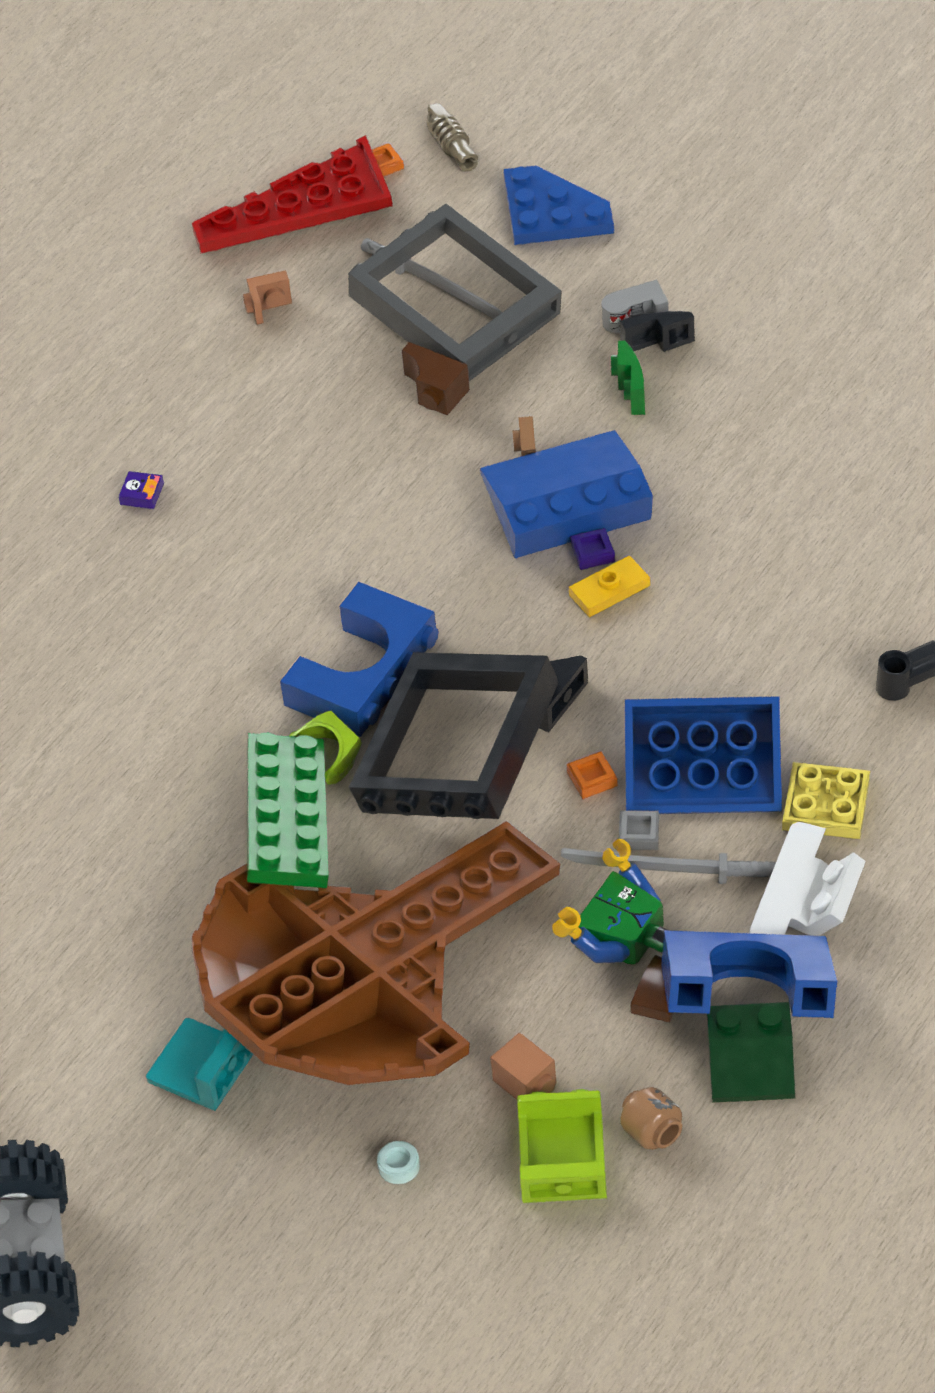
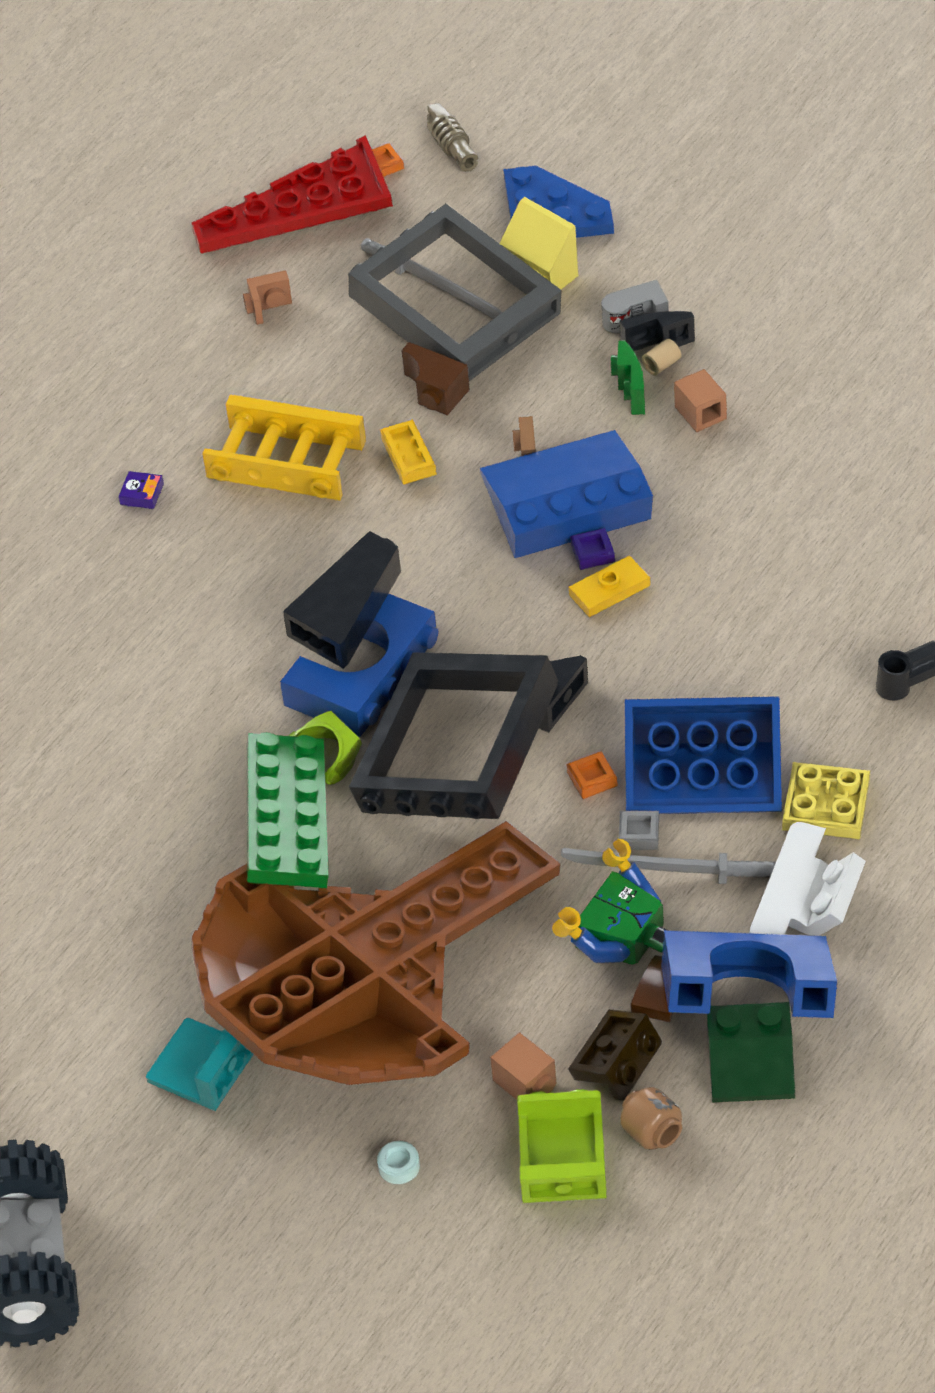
(291, 422): none -> yellow fence
(344, 600): none -> black slope
(408, 452): none -> yellow plate
(543, 242): none -> light yellow slope
(617, 1052): none -> dark brown bracket
(661, 357): none -> tan hinge
(700, 400): none -> nougat brick

